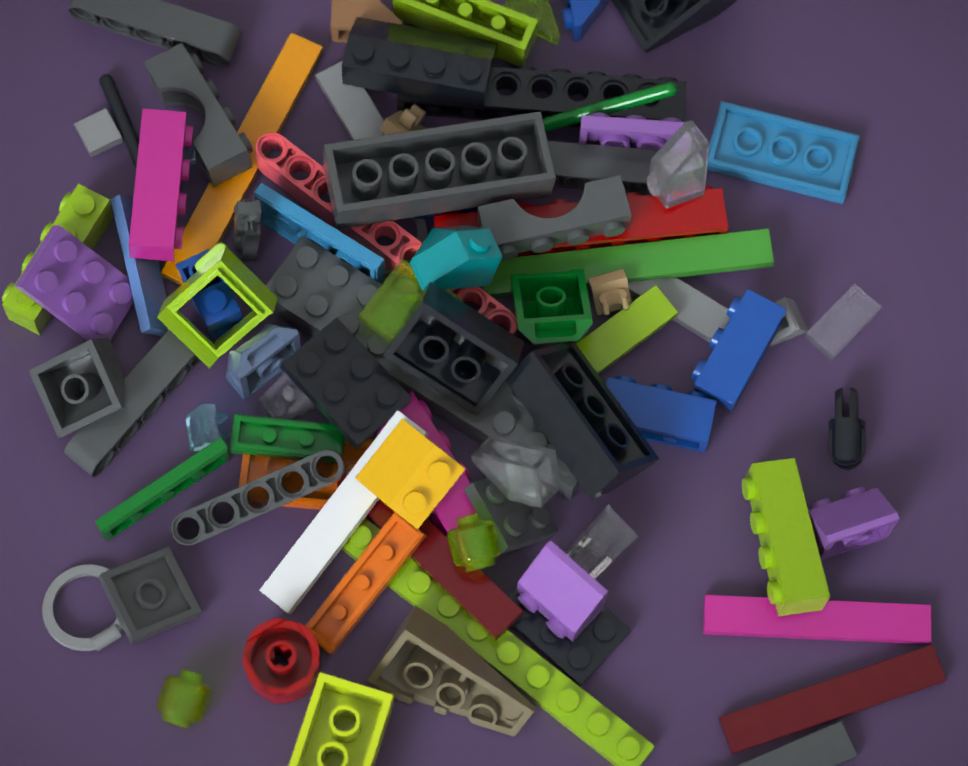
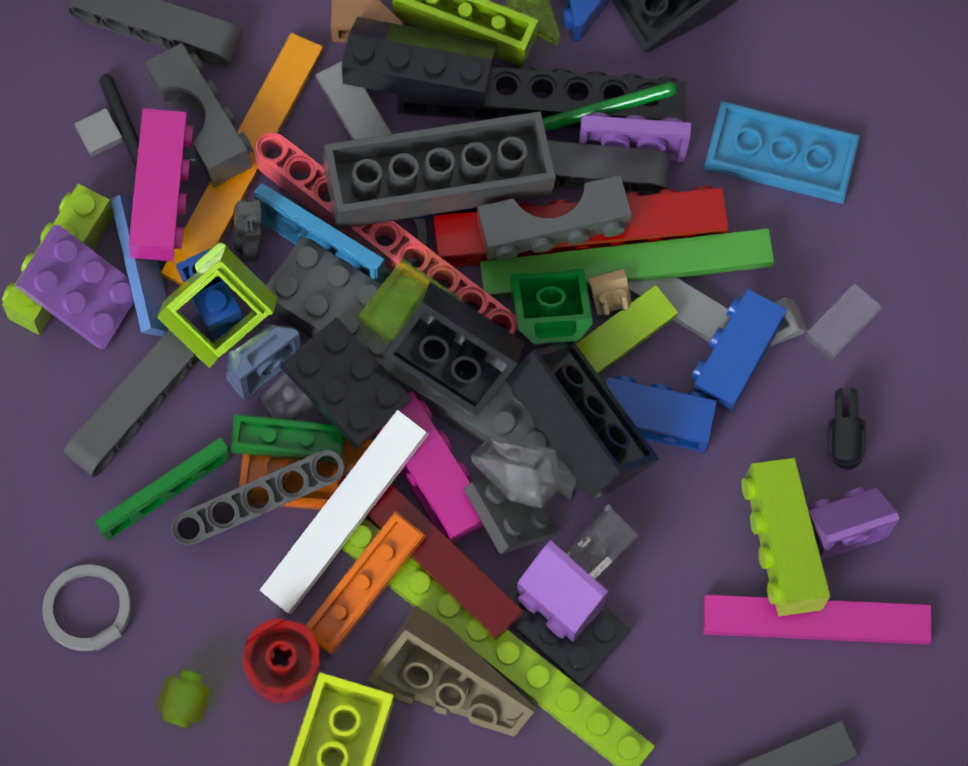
(80, 385): dark grey slope -> none
(150, 595): dark grey plate -> none
(203, 426): clear light blue tile -> none
(404, 121): tan tile -> none
(409, 473): yellow slope -> none
(457, 257): teal slope -> none
(473, 542): clear neon green head -> none
(680, 167): clear slope -> none
(832, 699): dark red tile -> none

